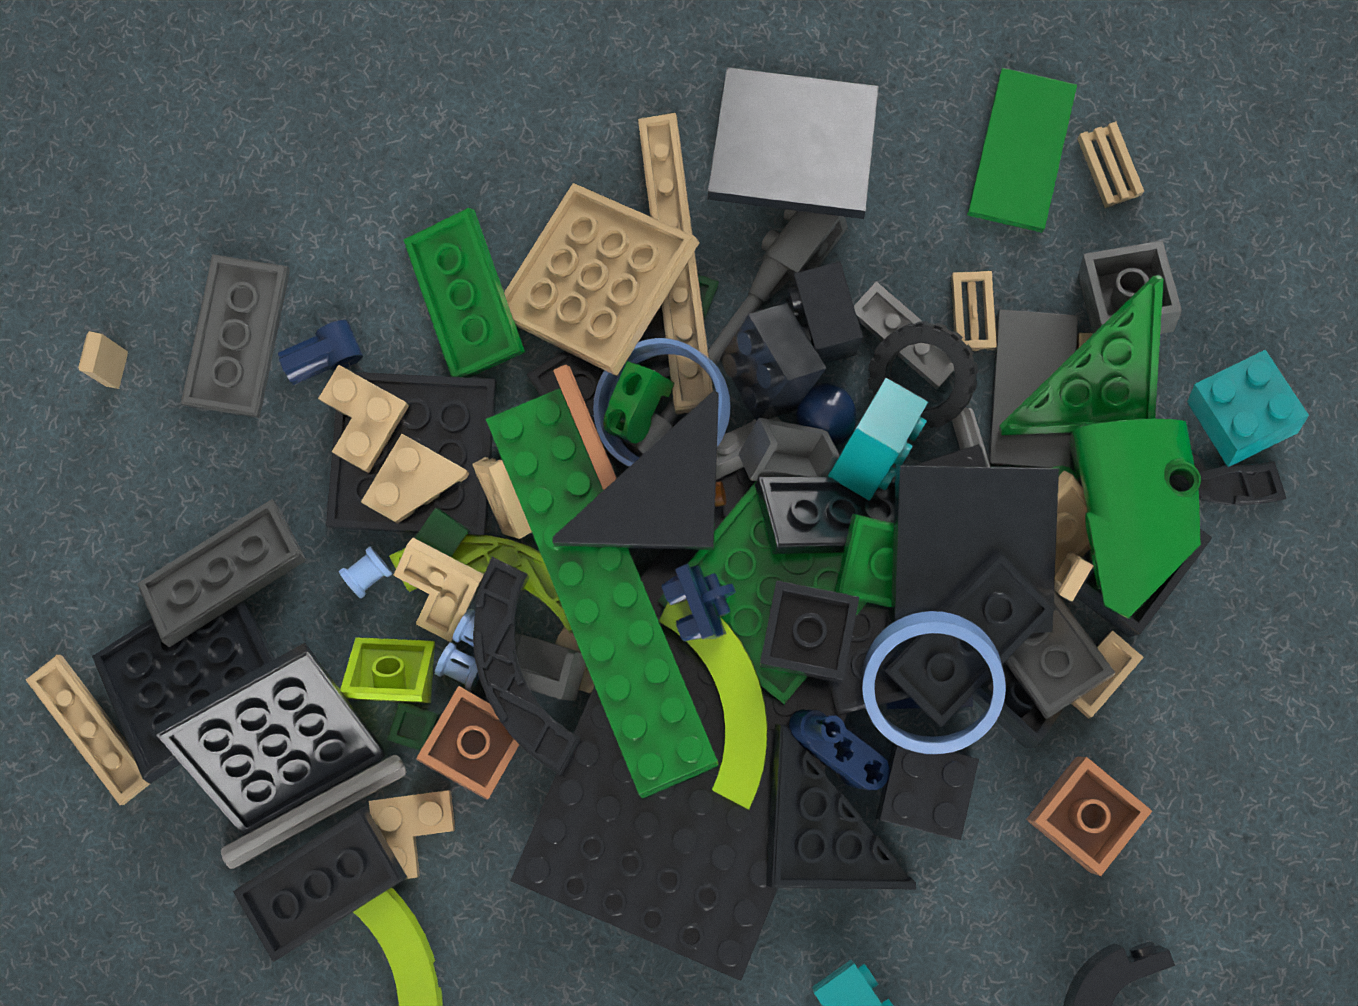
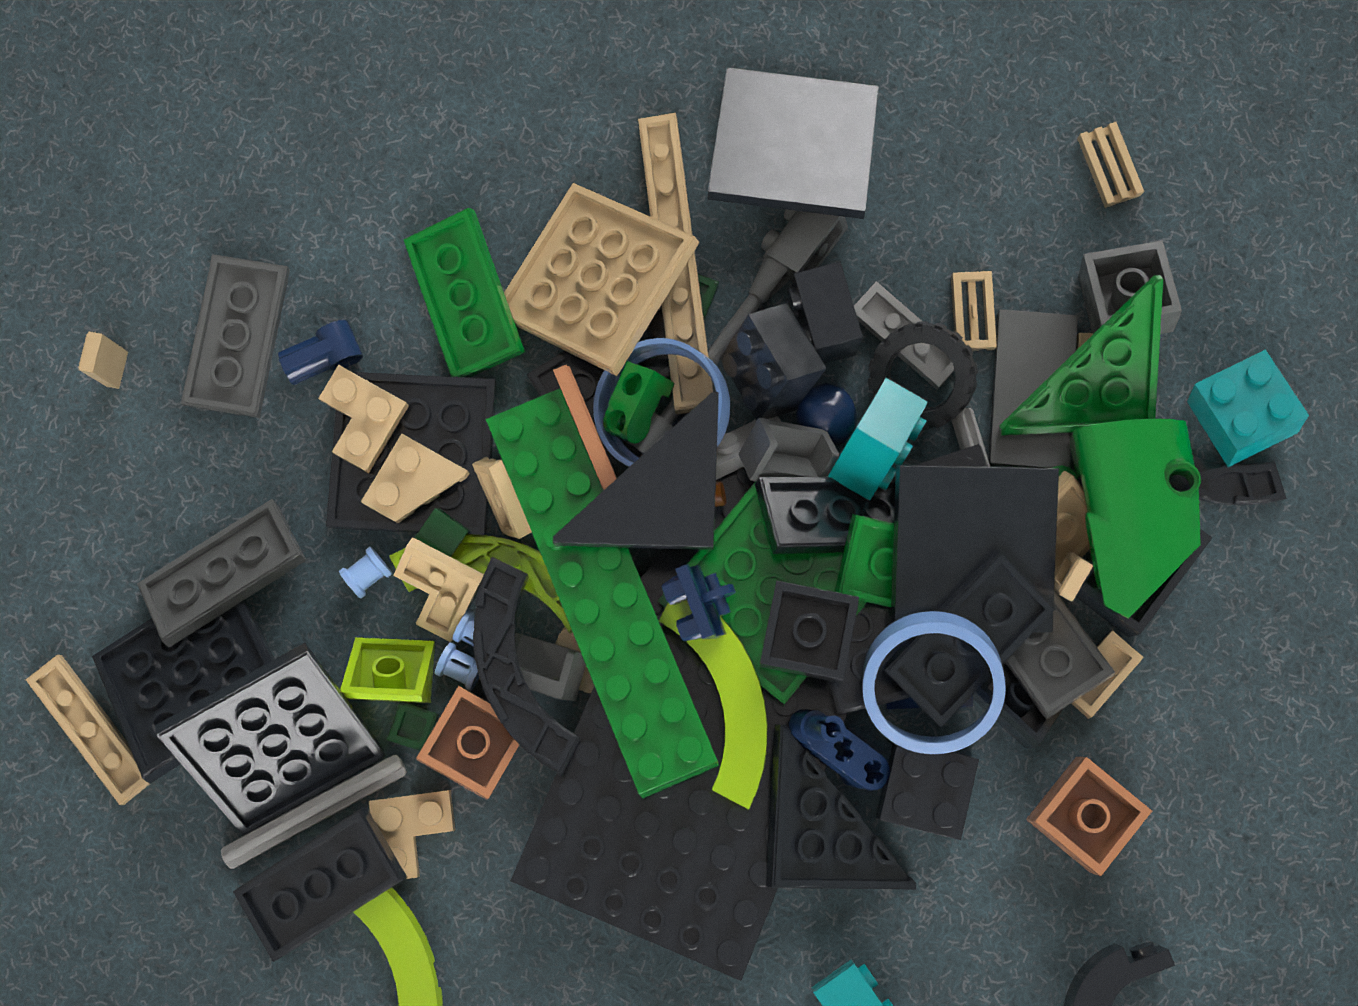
(1022, 150): green tile -> none

